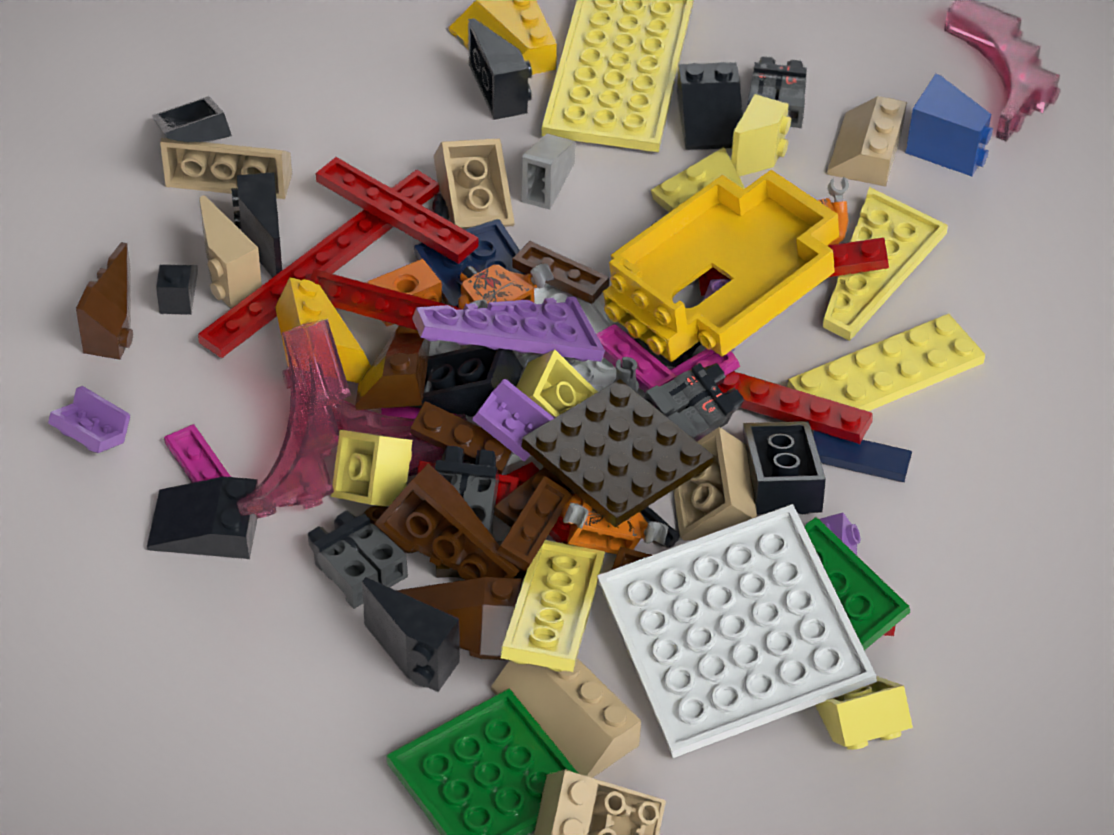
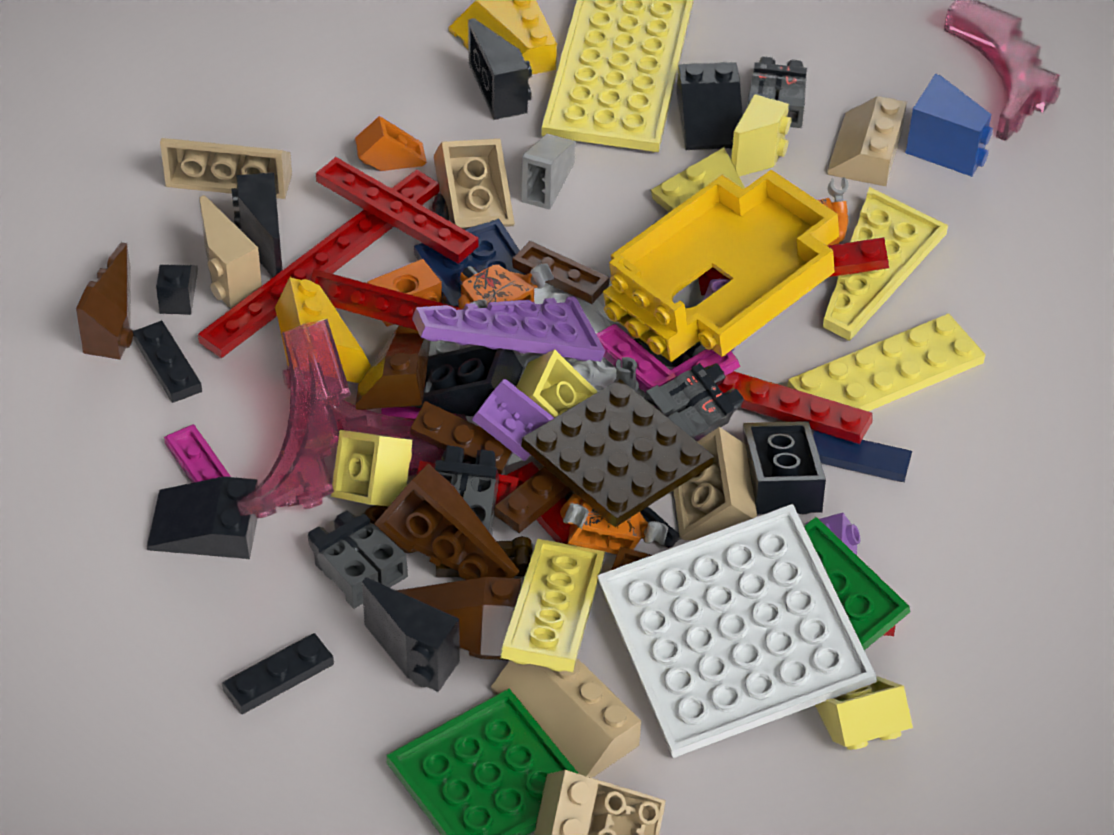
(91, 421): medium lavender bracket -> none
(167, 361): none -> black plate
(194, 122): black slope -> none
(278, 673): none -> black plate
(389, 147): none -> orange slope
(534, 523): reddish brown plate -> none

